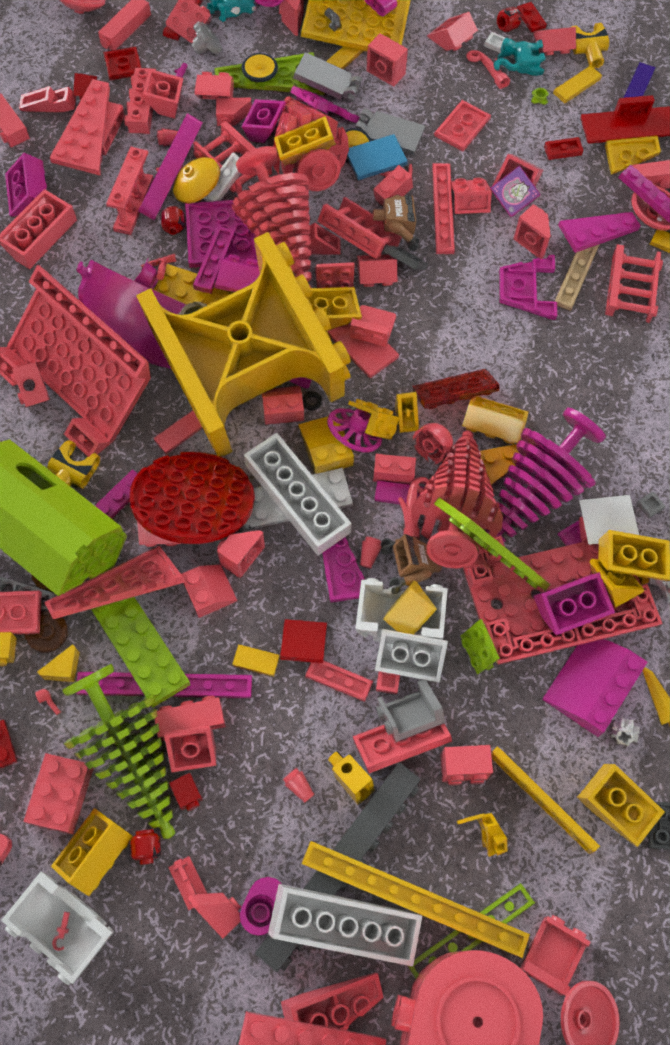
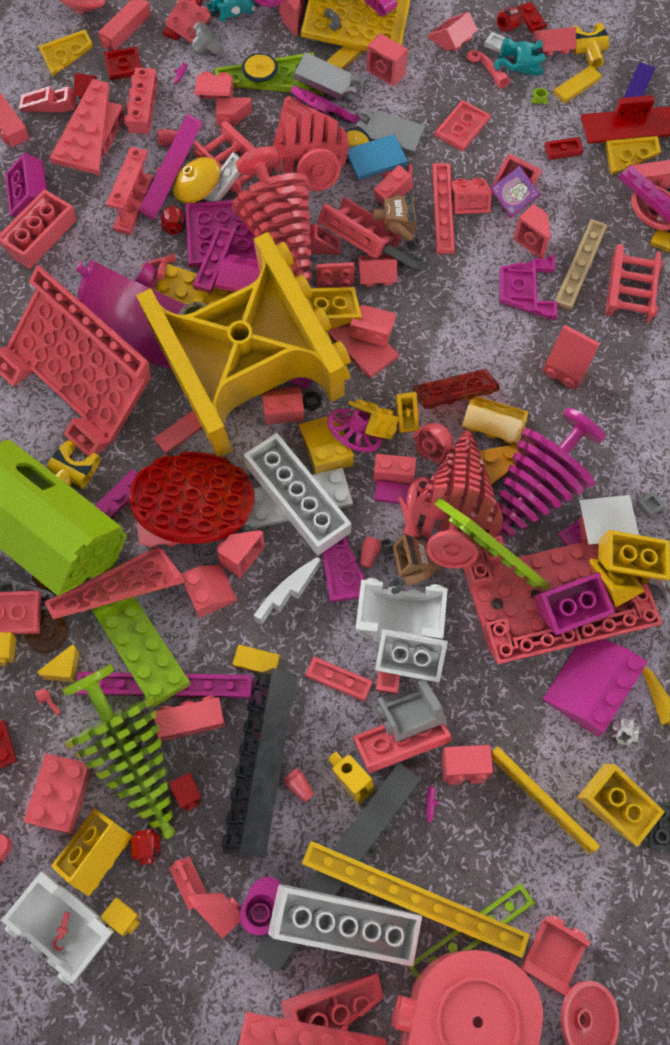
(30, 372): coral brick -> none
(65, 50): none -> yellow wing
(121, 917): none -> yellow brick
(163, 92): coral slope -> none
(190, 748): coral slope -> none
(259, 765): none -> black brick
(262, 119): dark pink slope -> none
(293, 585): none -> white slope
(299, 141): yellow slope -> none
(303, 641): red tile -> none
(410, 610): yellow slope -> none
(430, 804): none -> dark pink helmet
(479, 647): lime hinge -> none
(492, 834): yellow piece -> none
(570, 357): none -> coral slope
(595, 230): dark pink wing -> none

